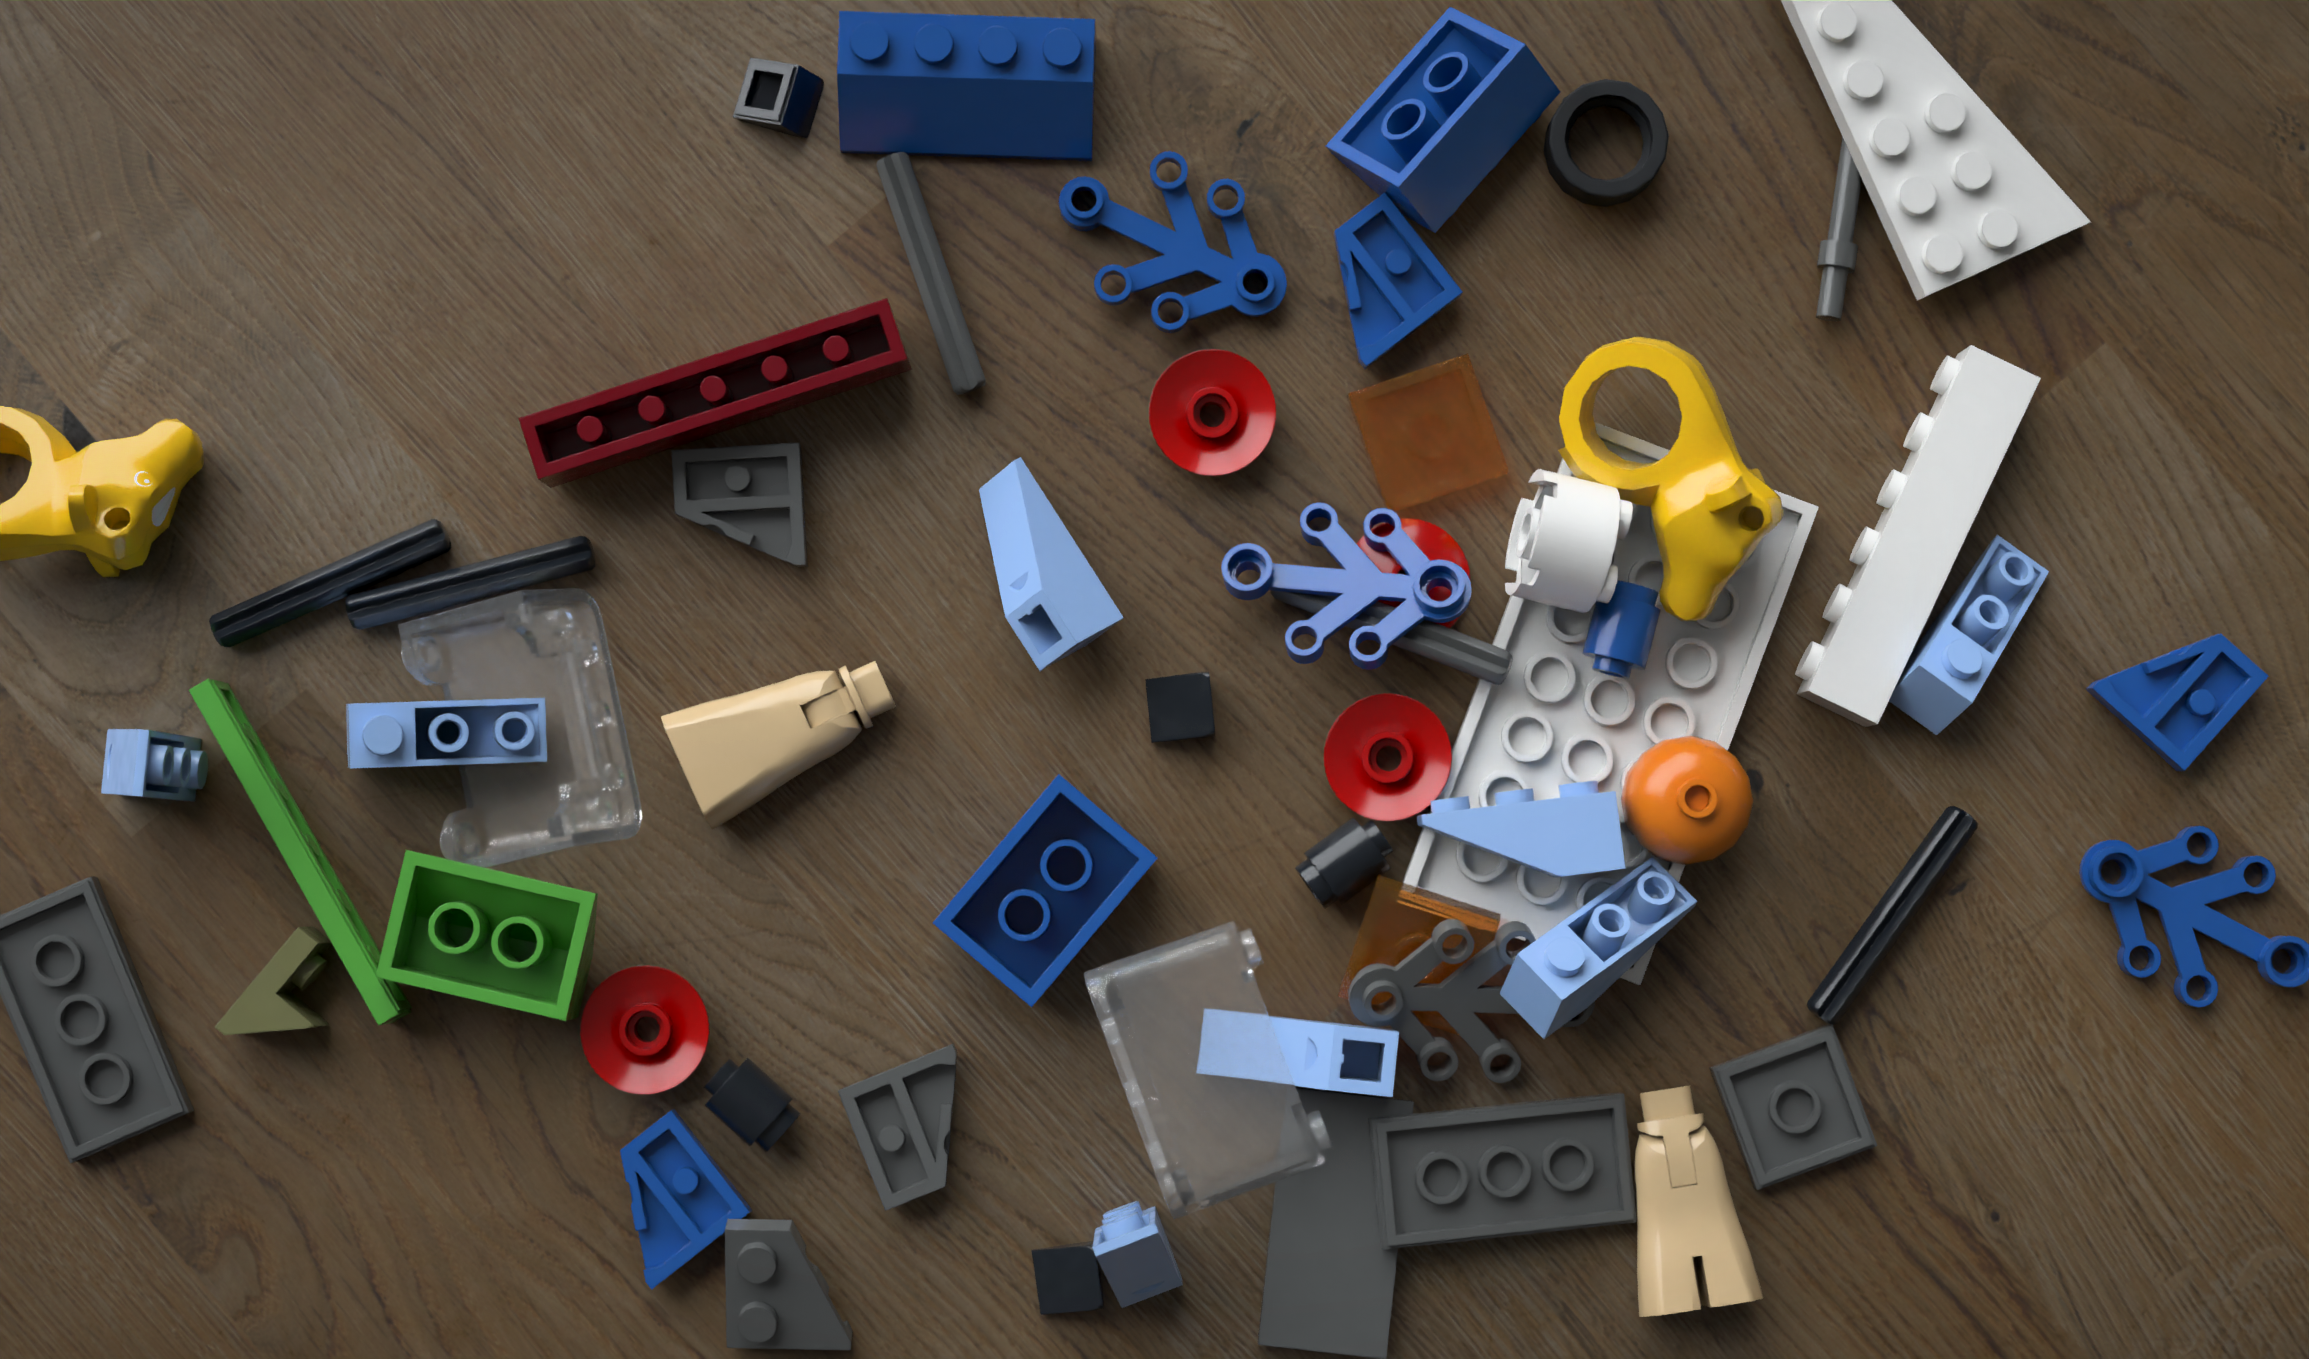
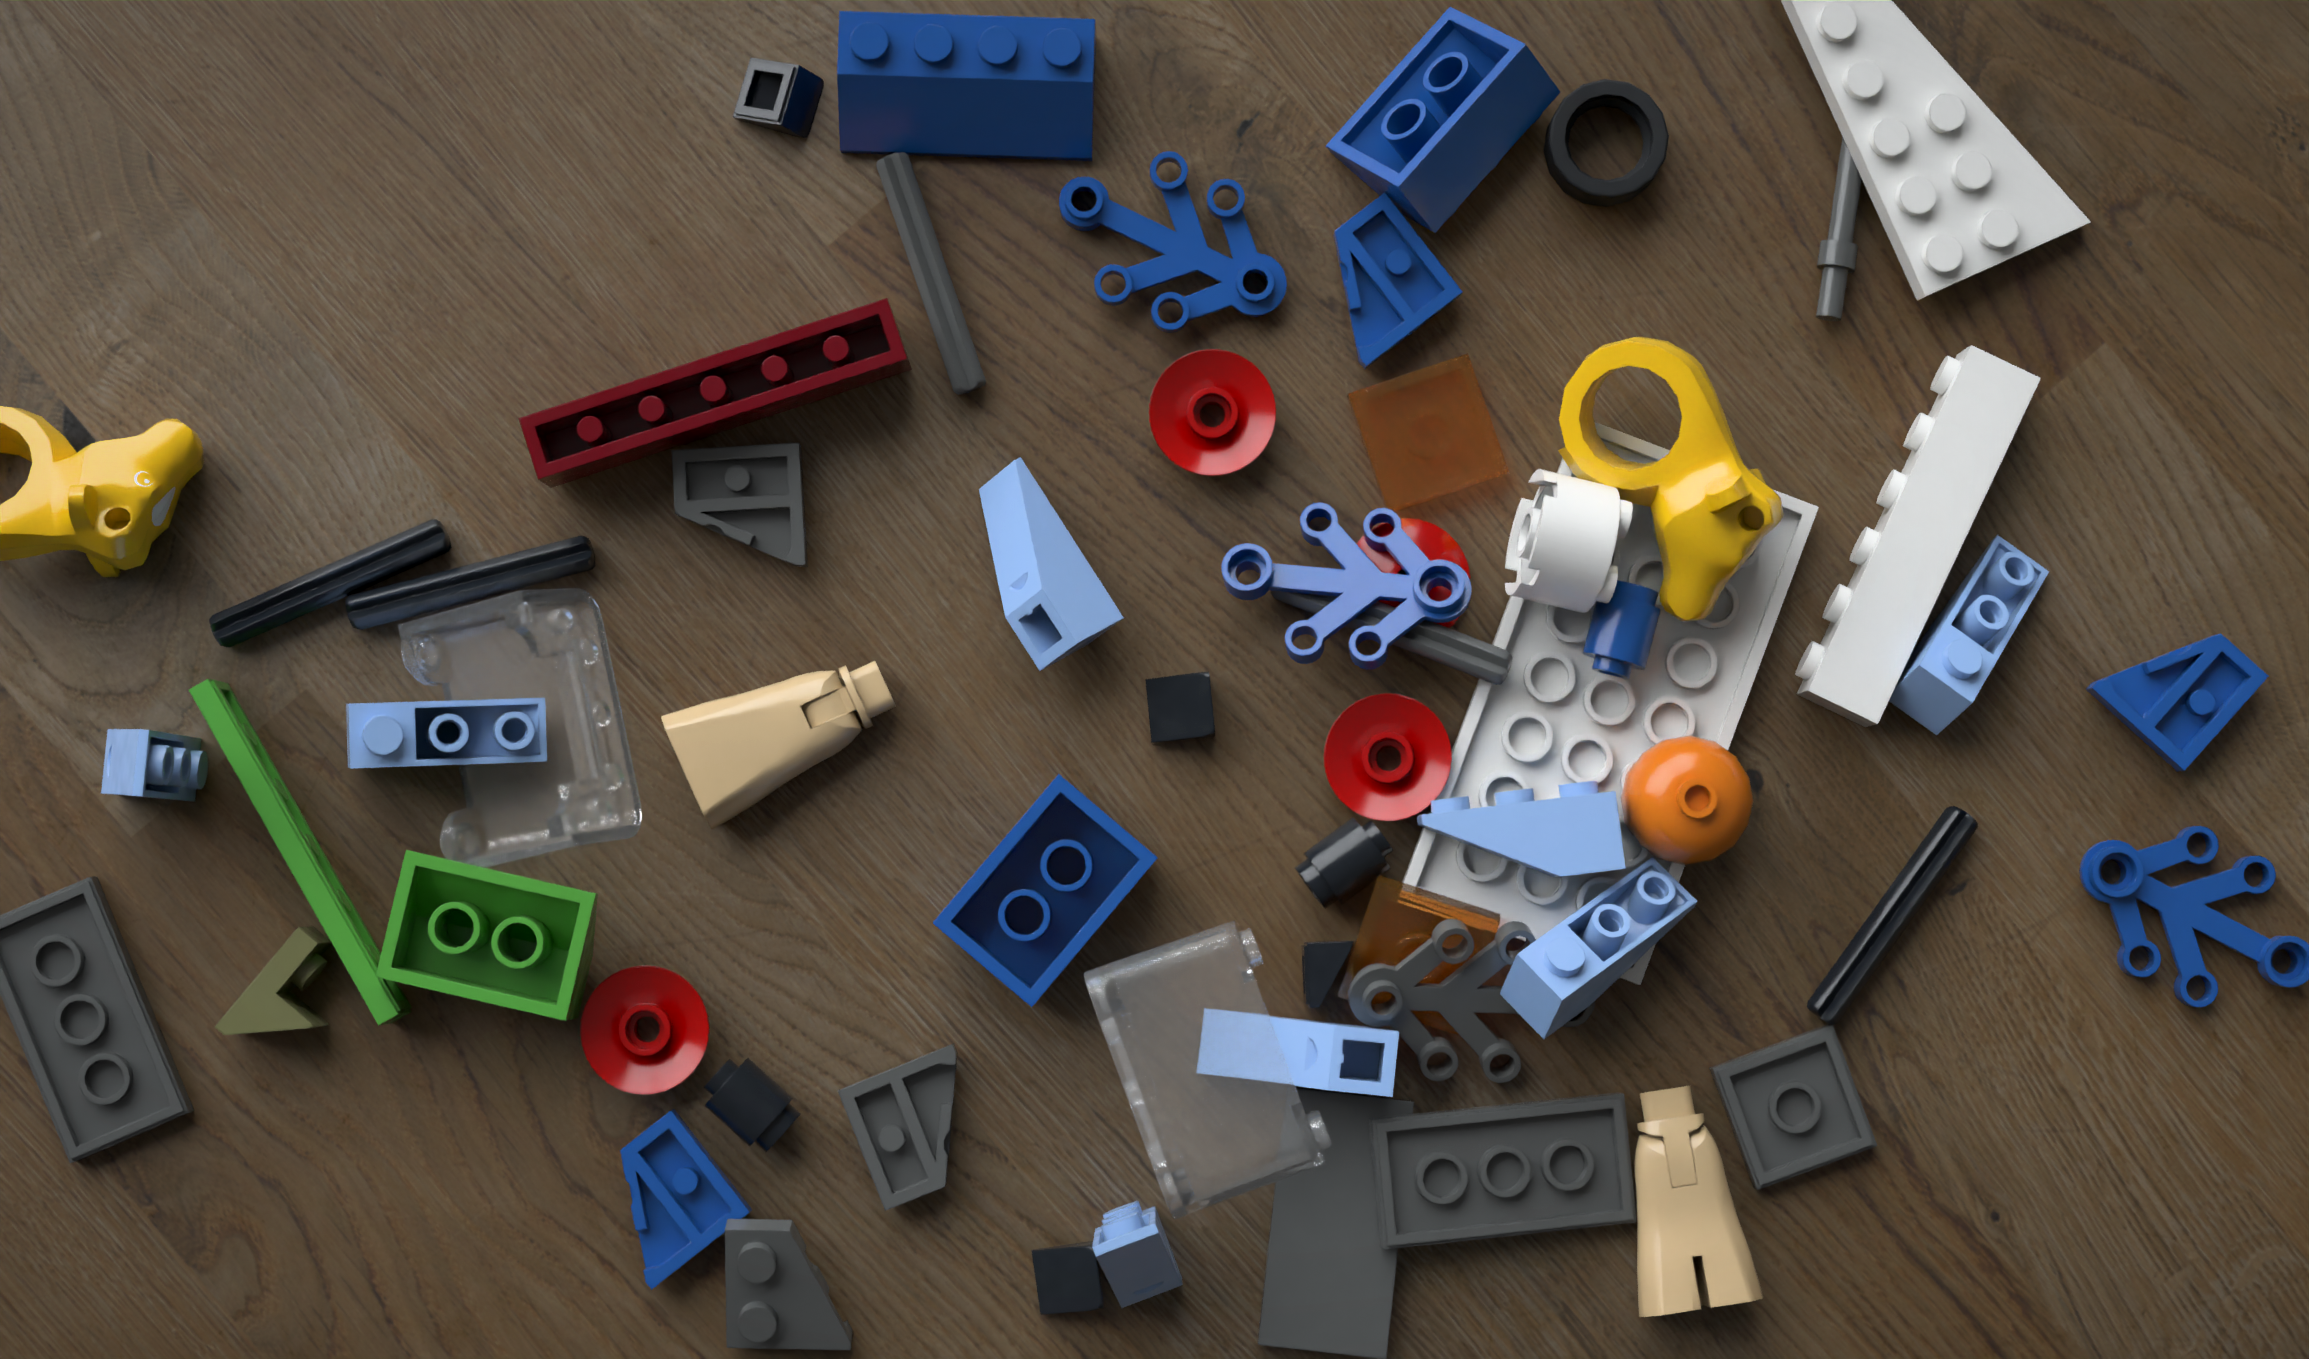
(1320, 967): none -> black slope

